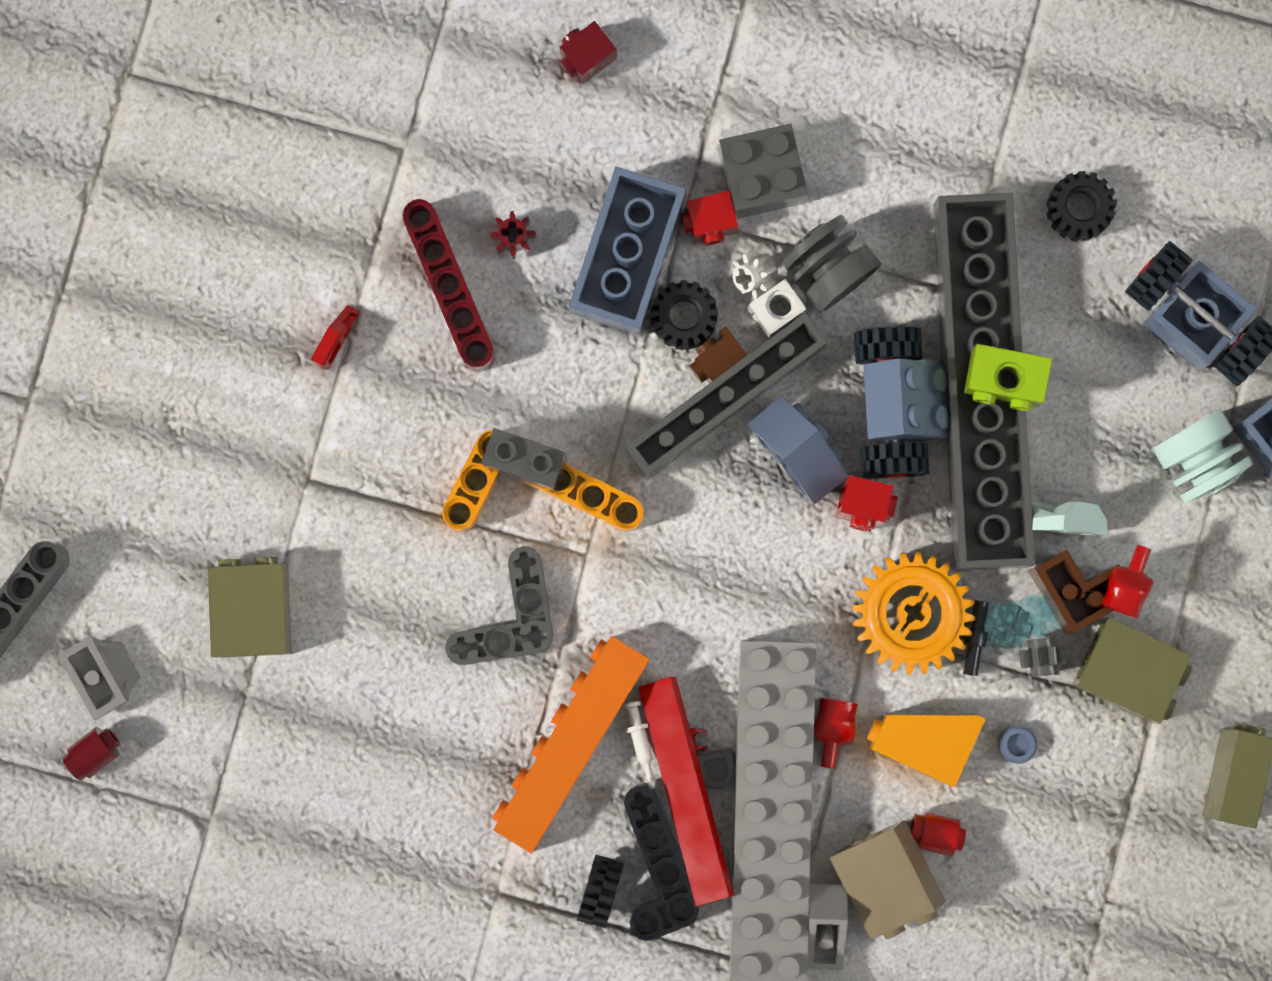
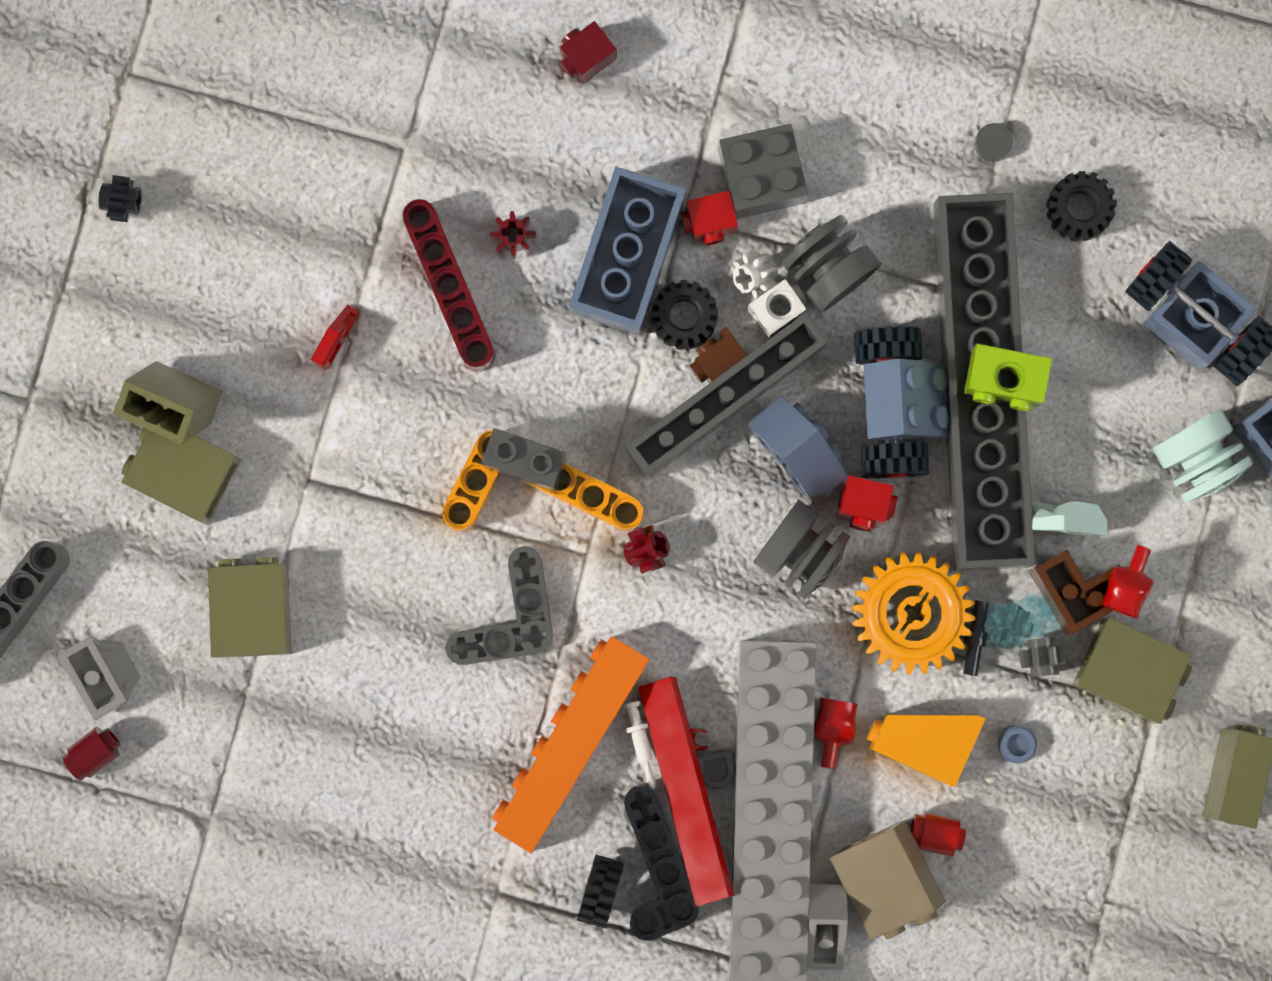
(120, 198): none -> black gear
(167, 402): none -> olive brick
(181, 476): none -> olive brick
(646, 549): none -> dark red gear
(802, 550): none -> dark grey wheel
(993, 142): none -> dark grey tile

